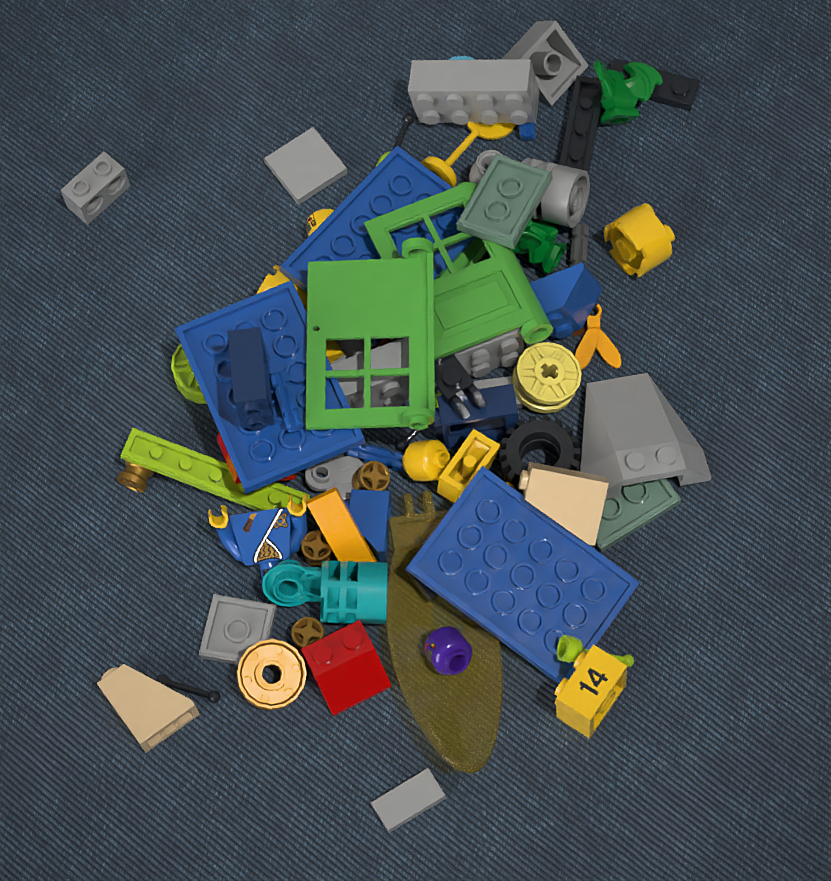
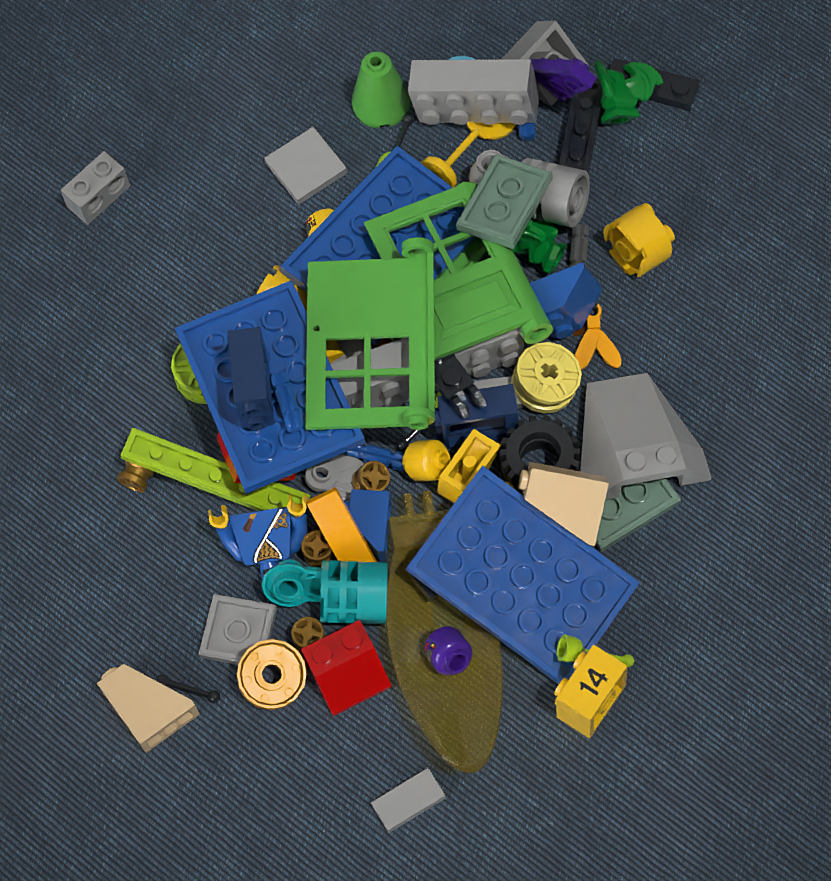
(379, 92): none -> bright green cone
(563, 76): none -> dark purple wing

